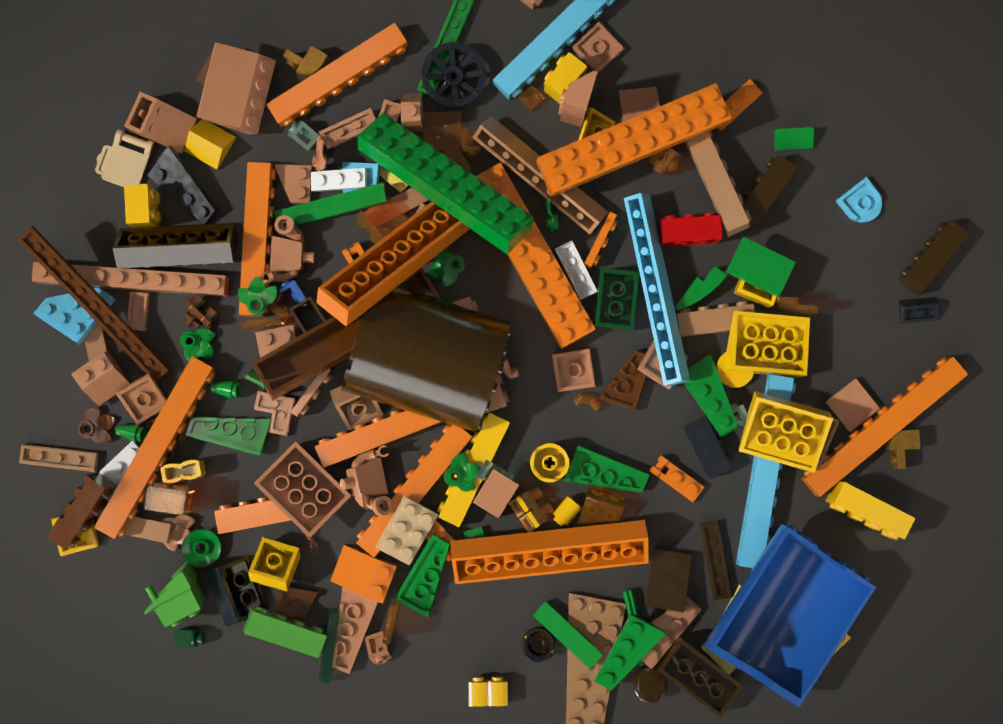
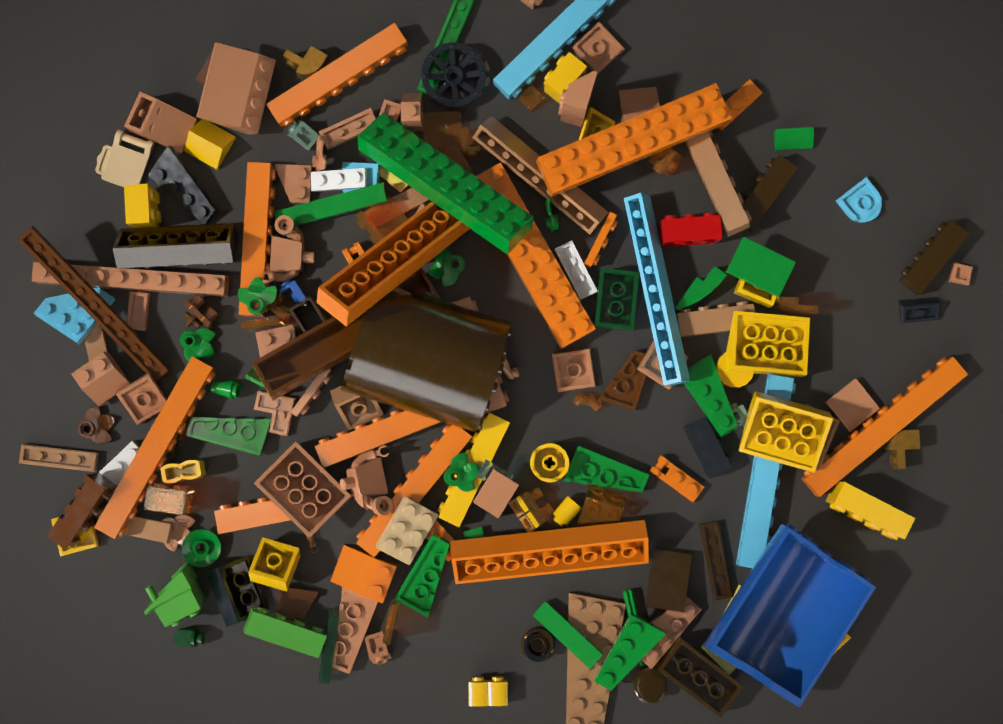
(135, 433): green cone -> none
(960, 274): none -> nougat tile

